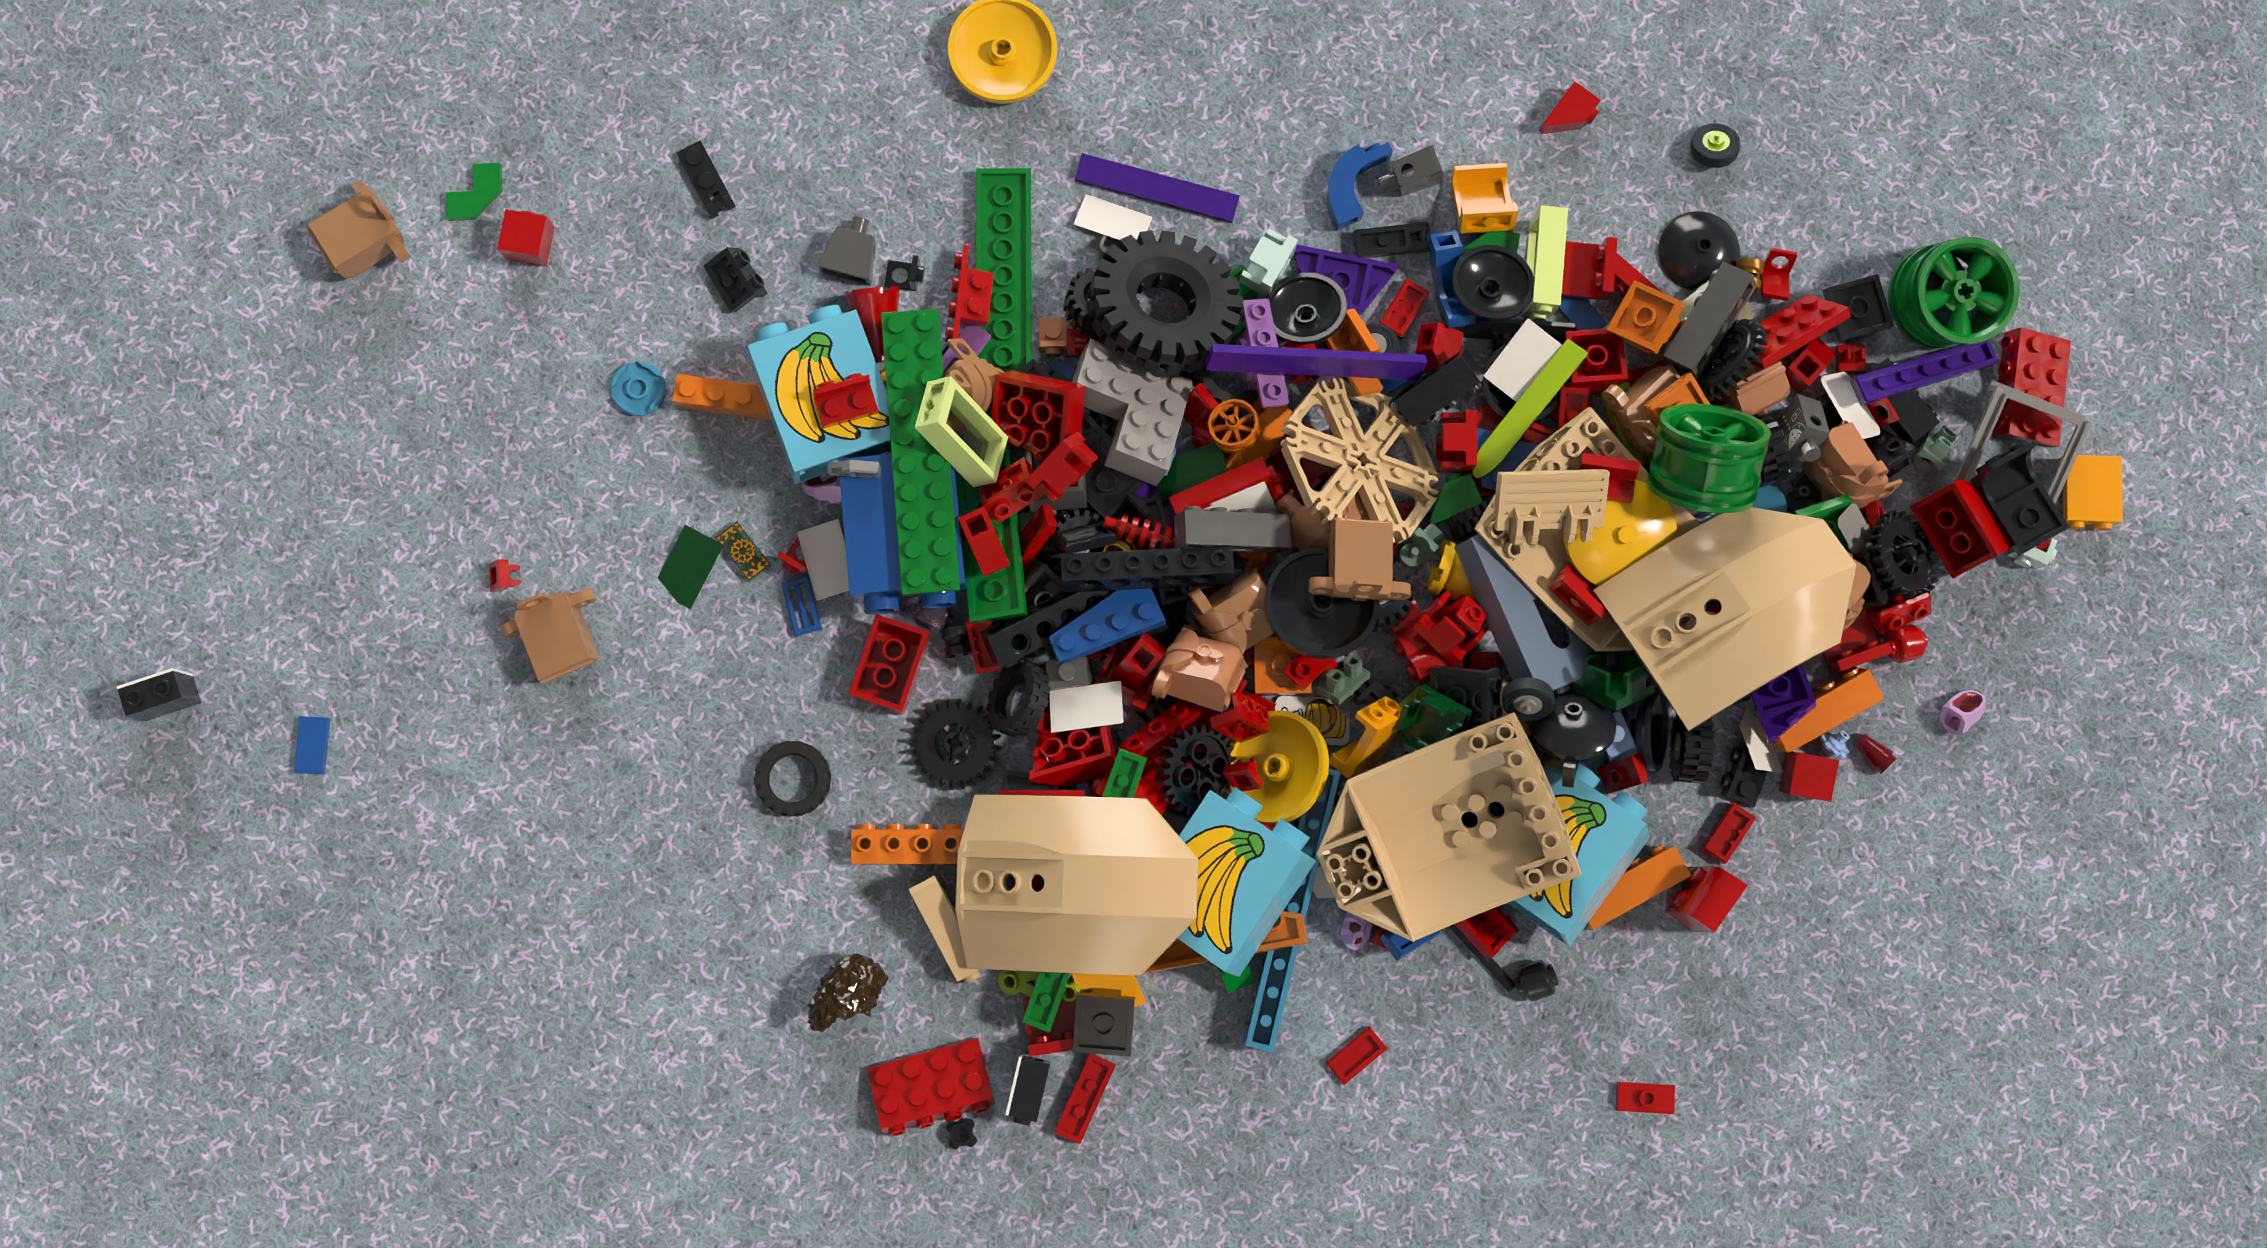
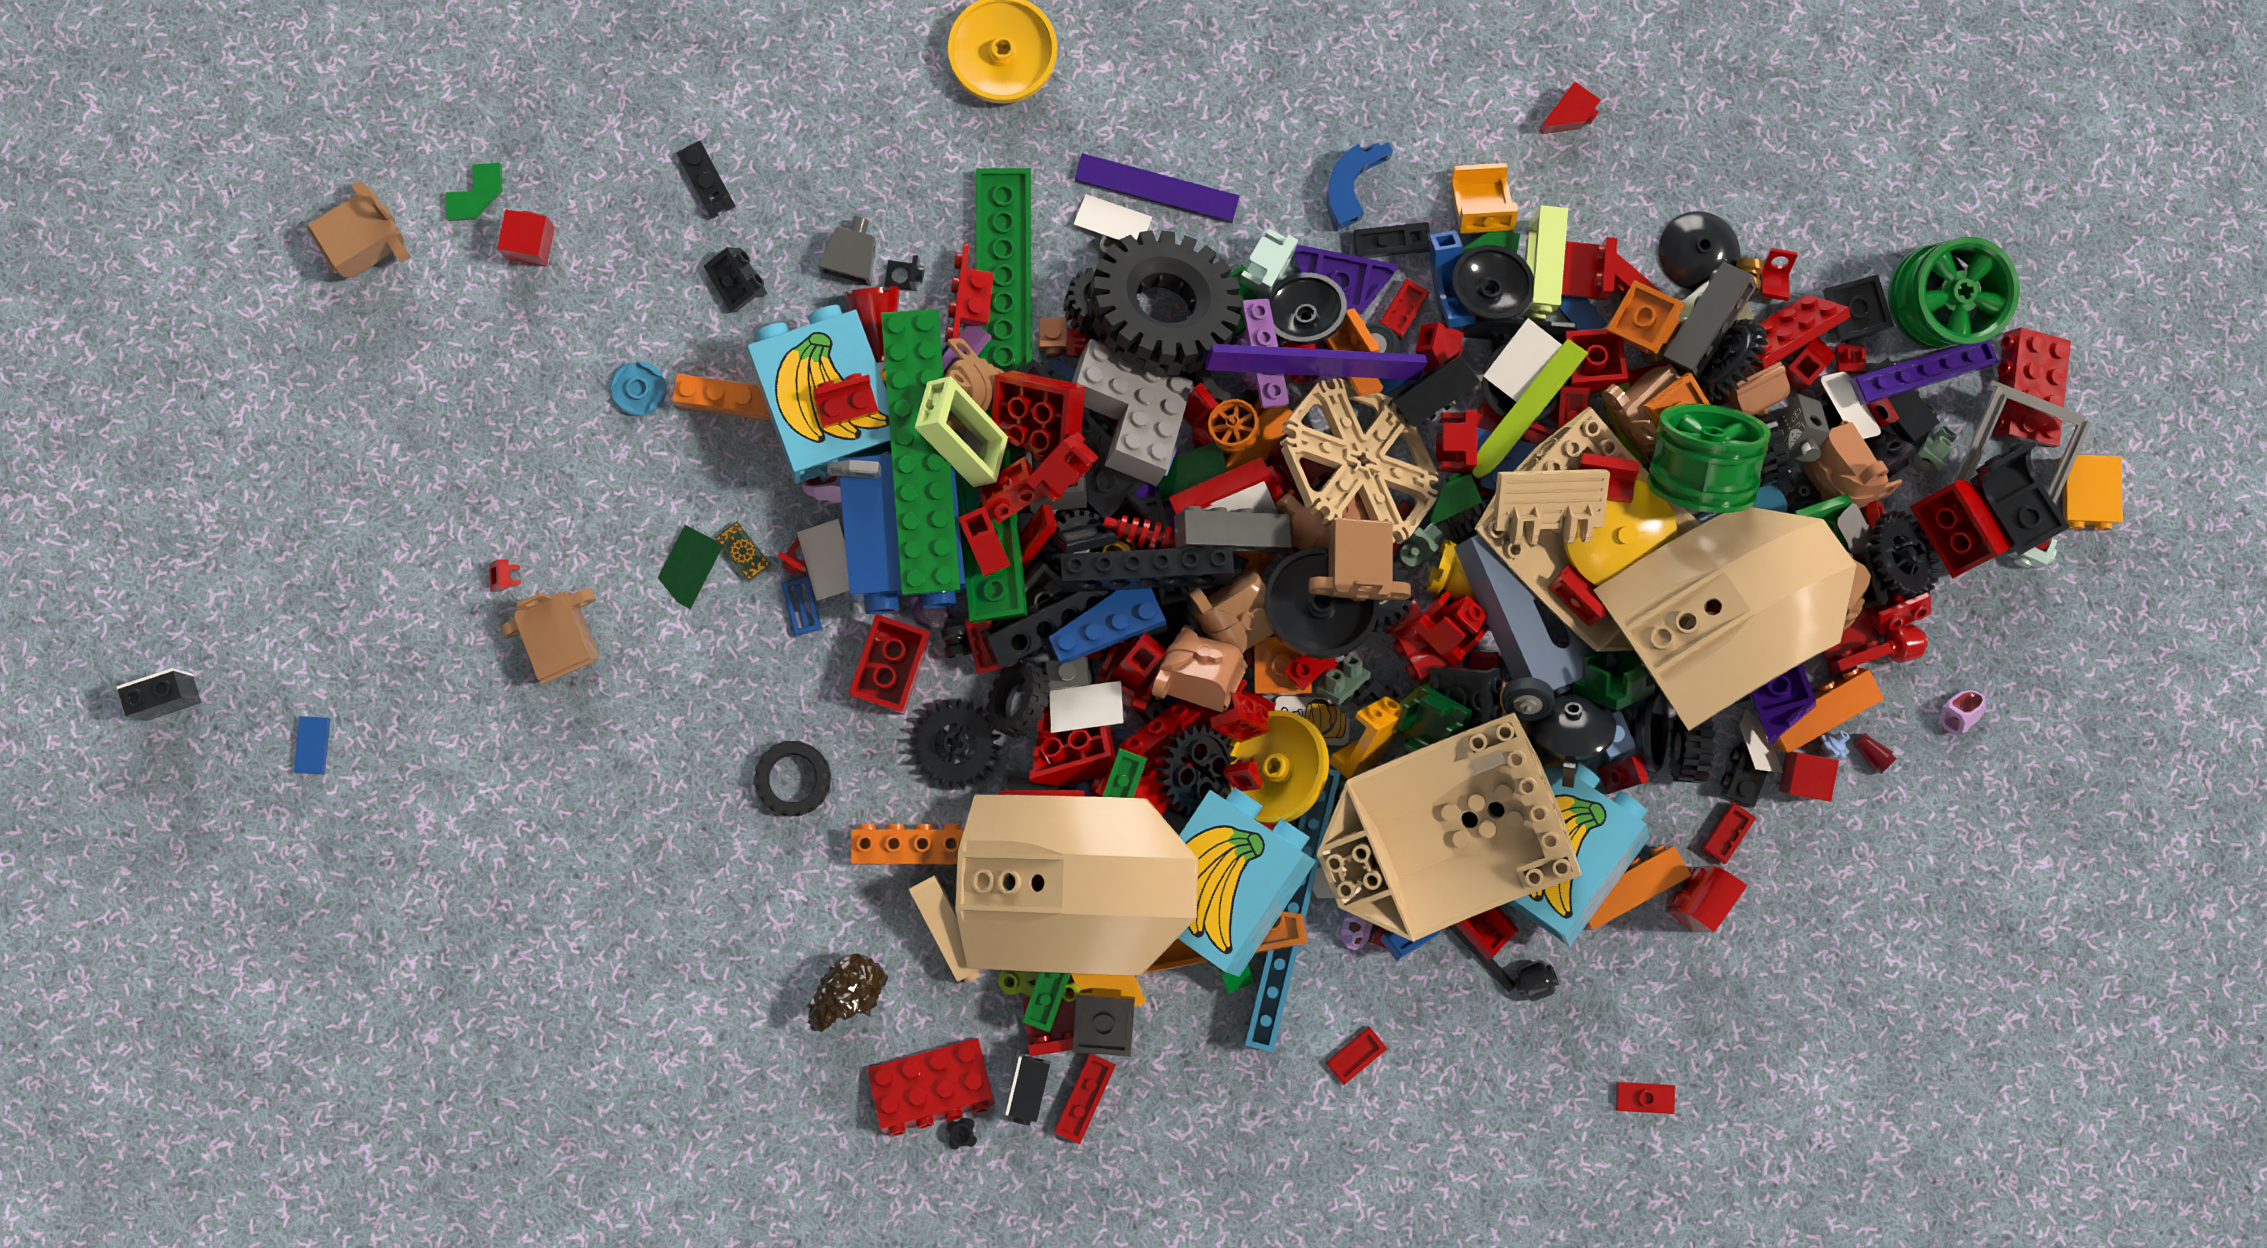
(1426, 172): dark grey torso -> none
(1715, 145): black wheel -> none

